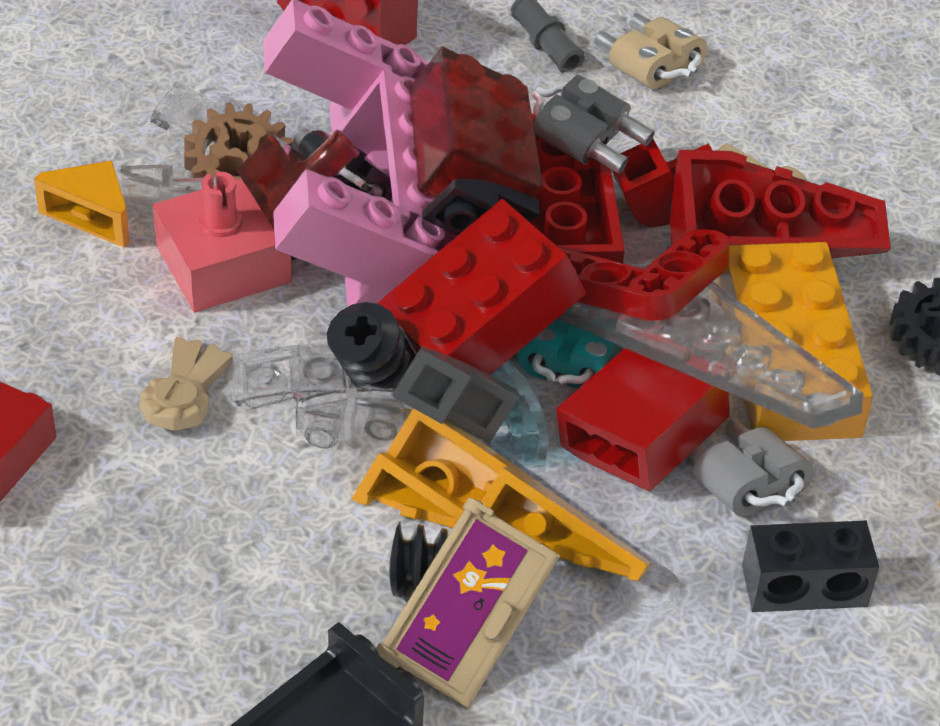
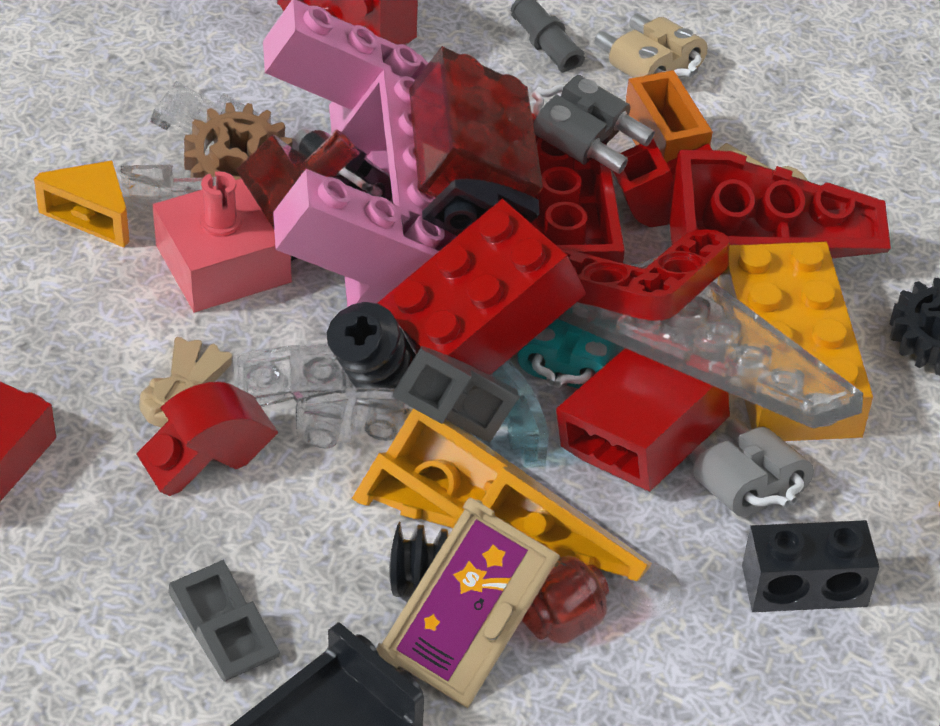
(201, 426): none -> red brick
(223, 621): none -> dark grey slope
(568, 601): none -> clear red head
(667, 109): none -> orange piece

